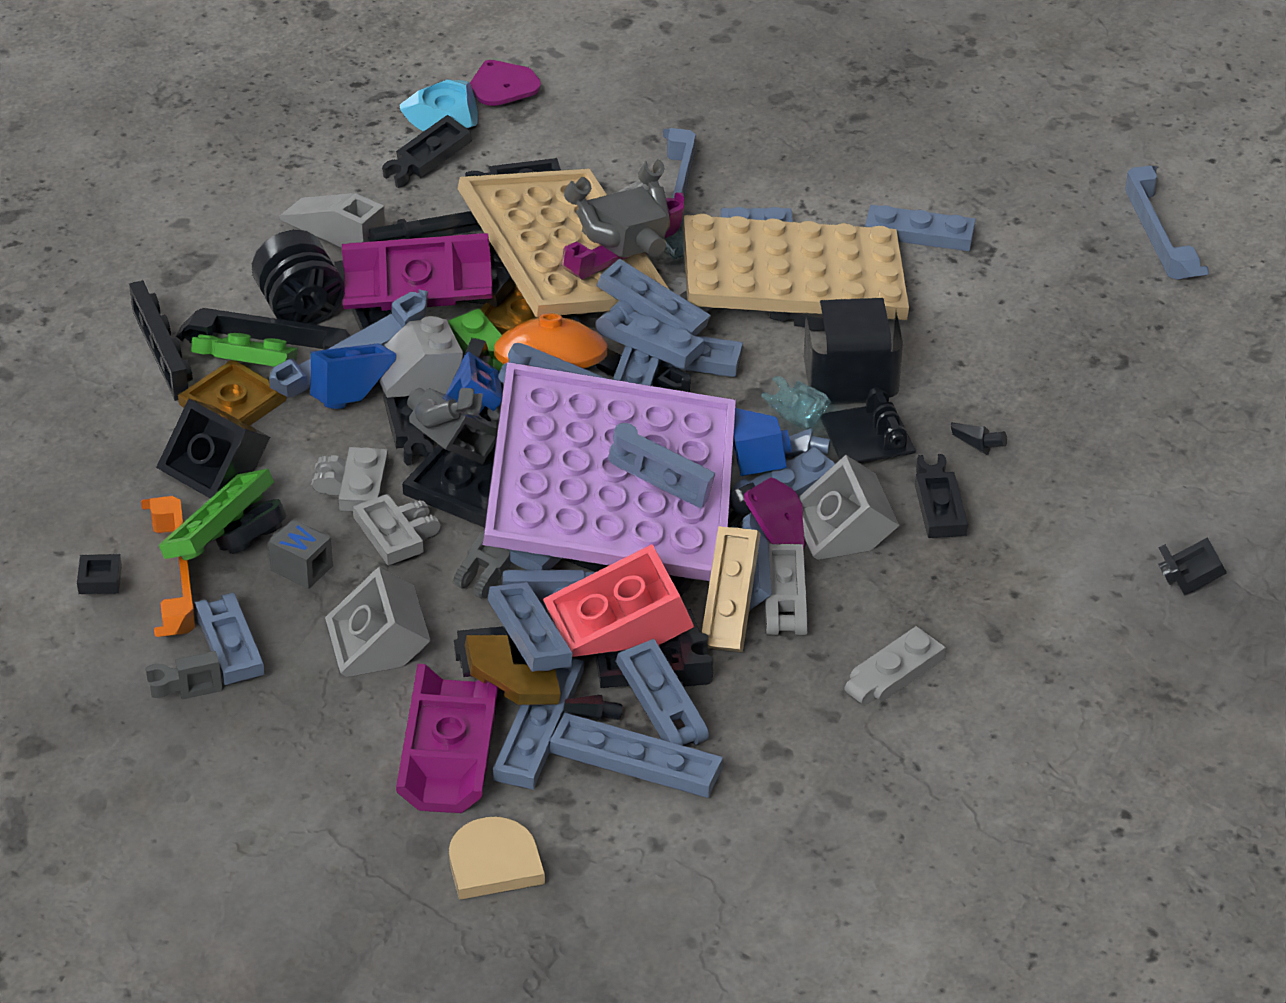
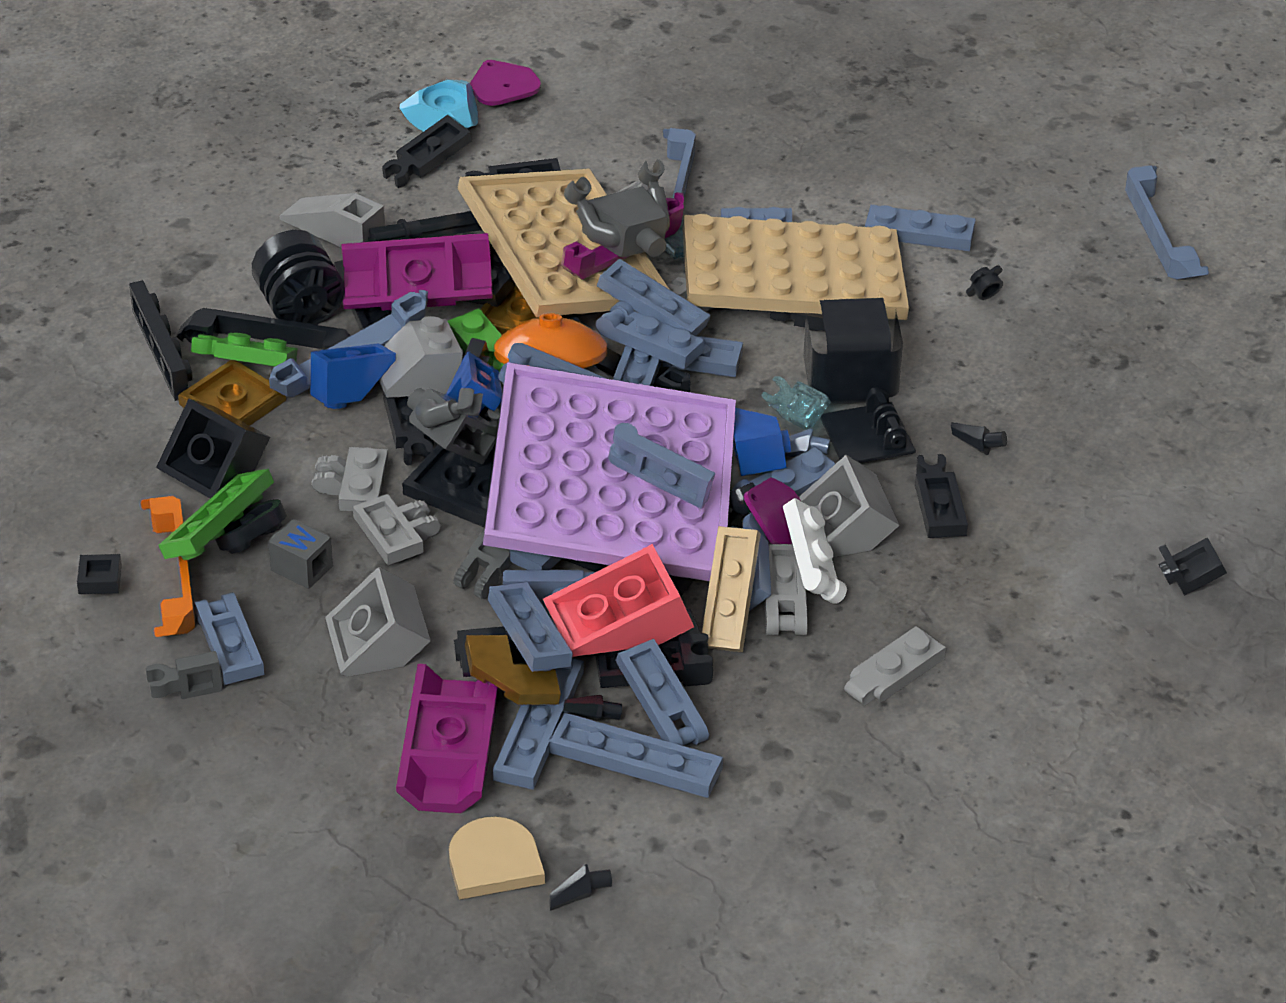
(579, 886): none -> black bar
(813, 551): none -> white plate
(985, 282): none -> black plate

